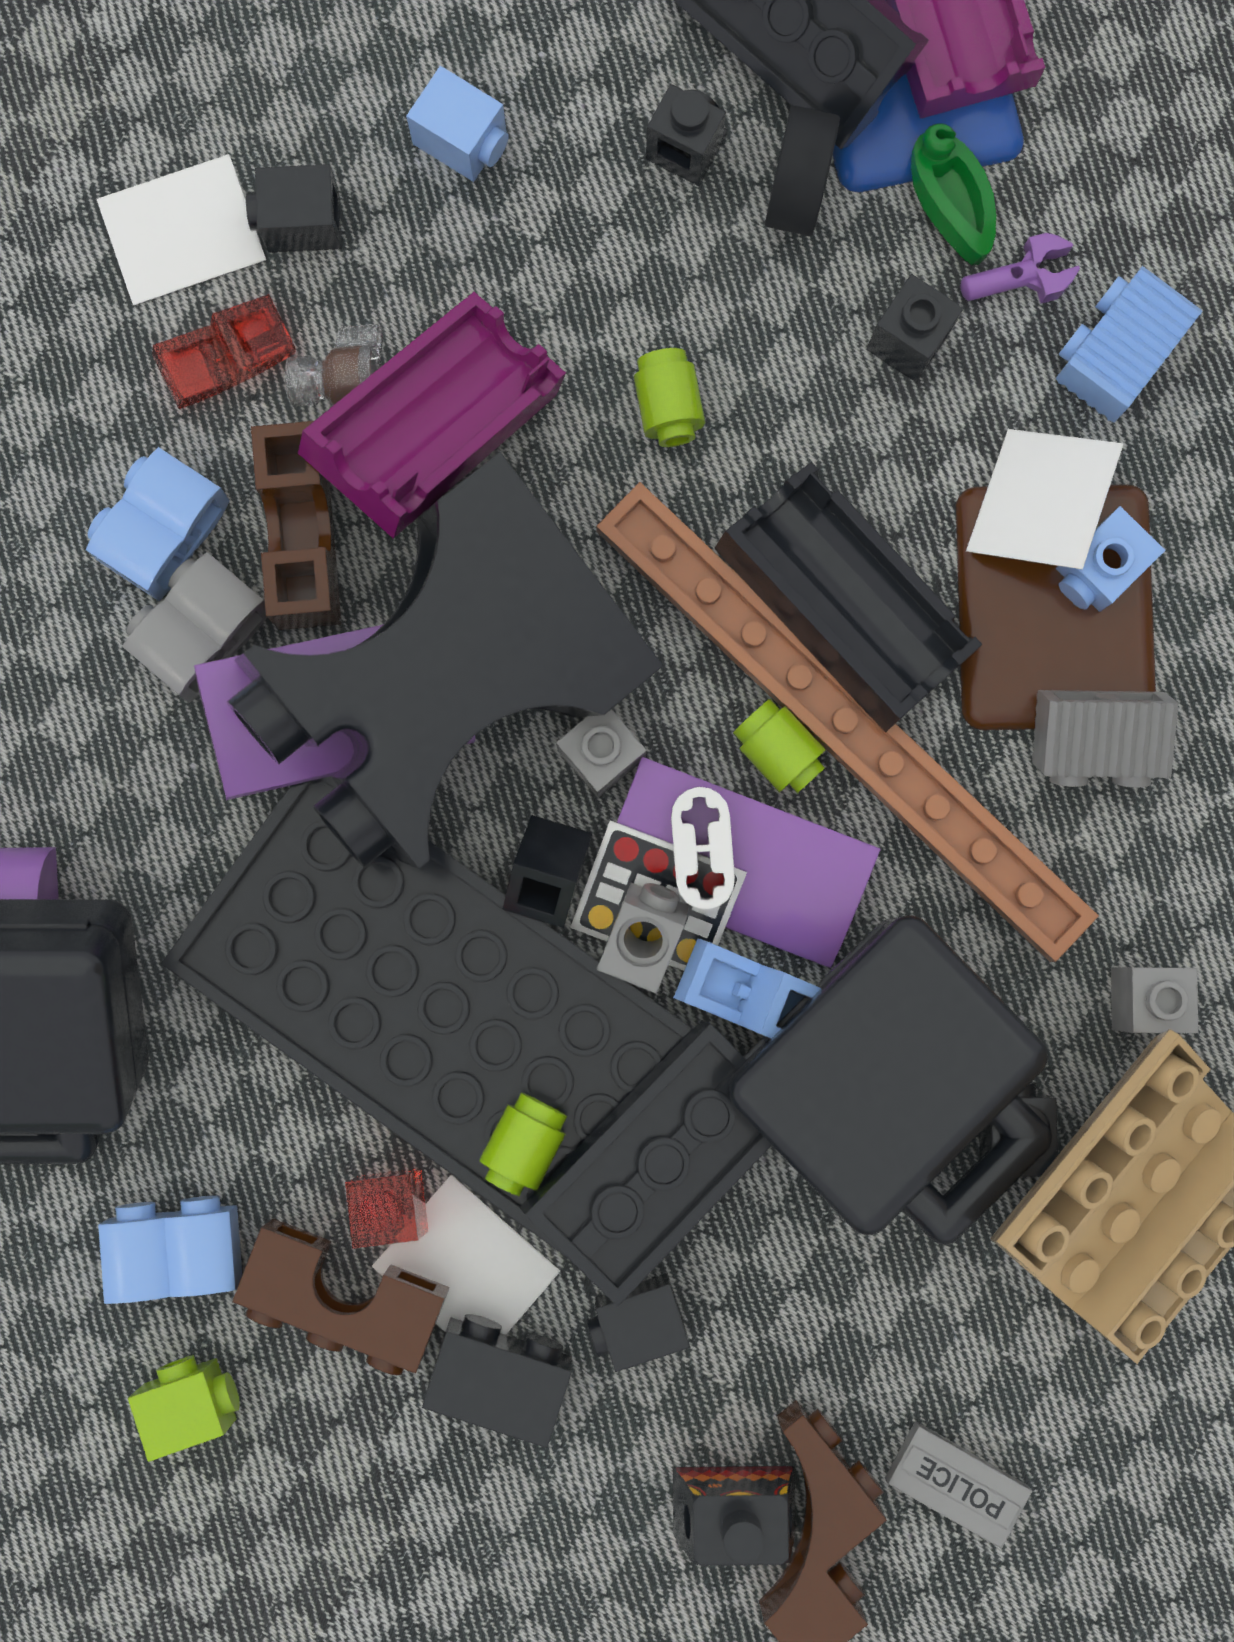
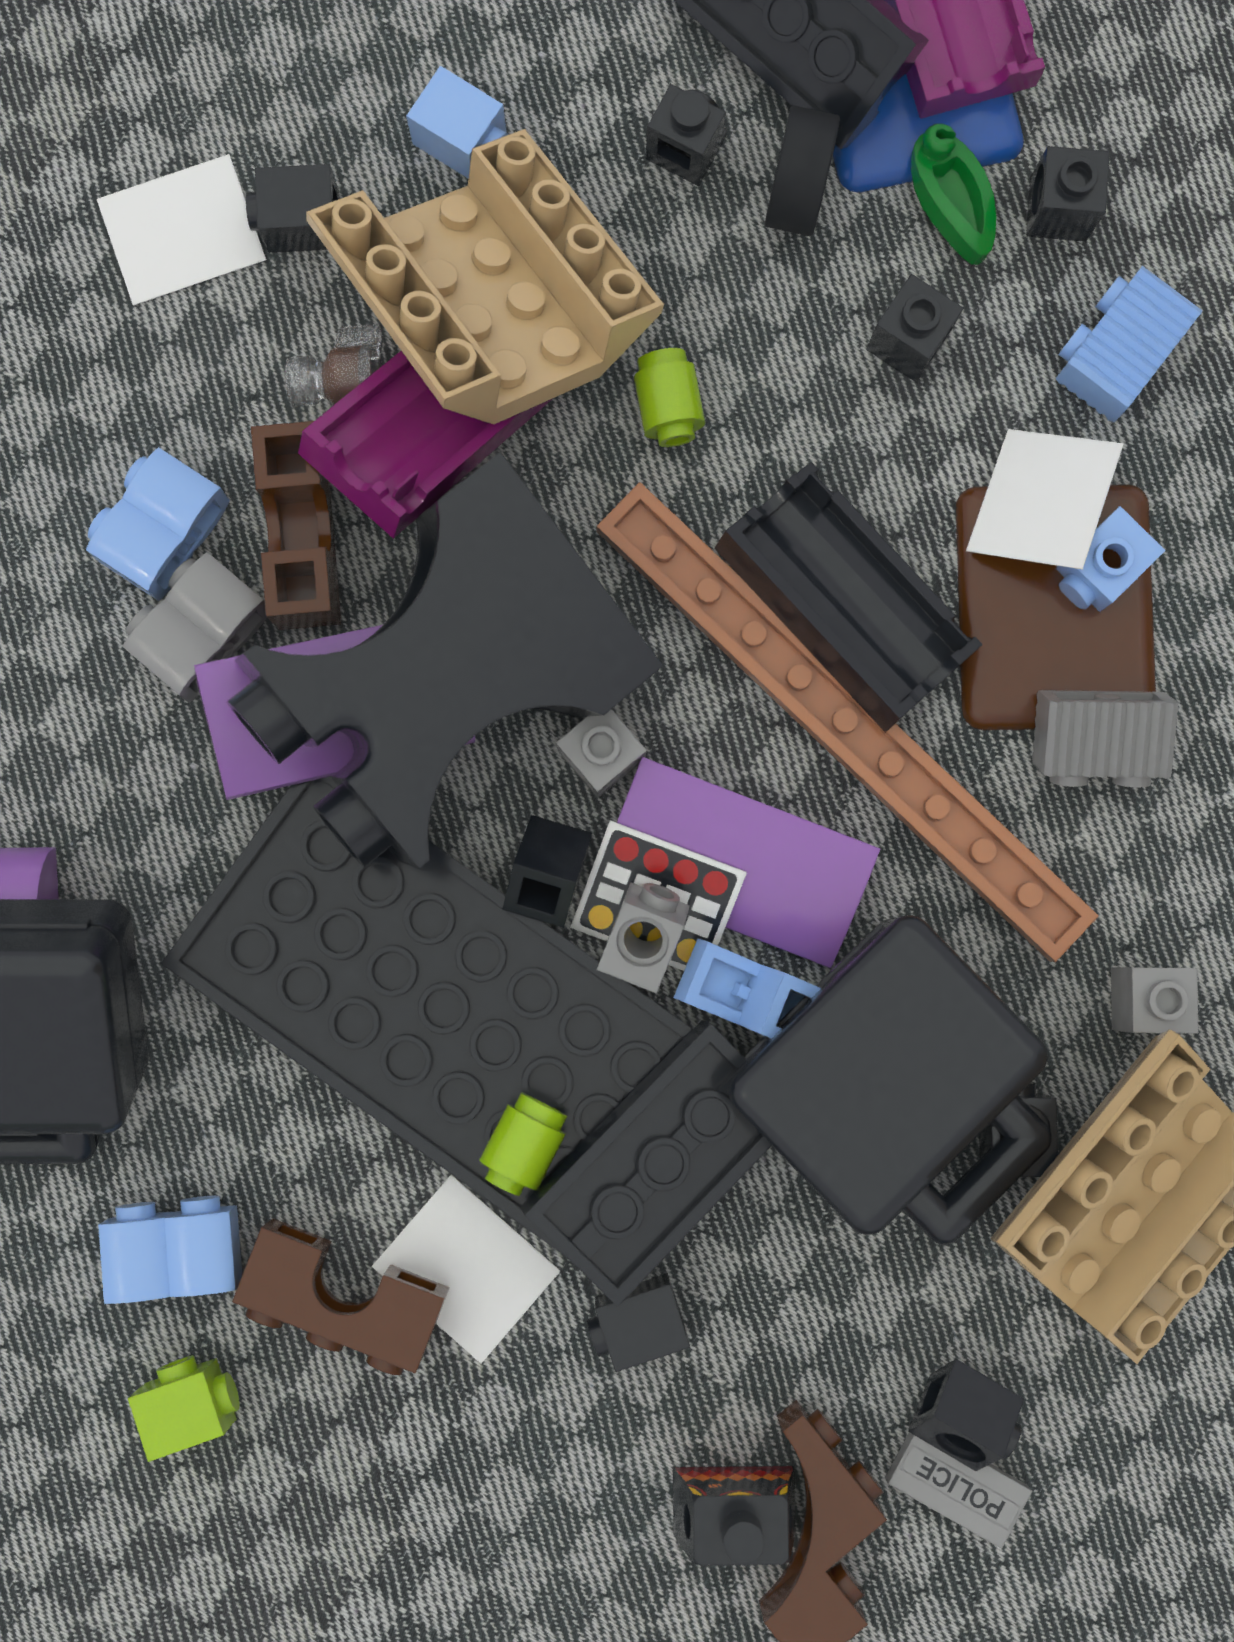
(225, 353): clear red slope -> none
(386, 1208): clear red brick -> none
(496, 285): none -> tan slope
(499, 1380): black brick -> none
(718, 845): white beam -> none
(780, 747): lime brick -> none
(968, 1416): none -> black brick
(1025, 273): medium lavender bar -> none
(1067, 193): none -> black brick

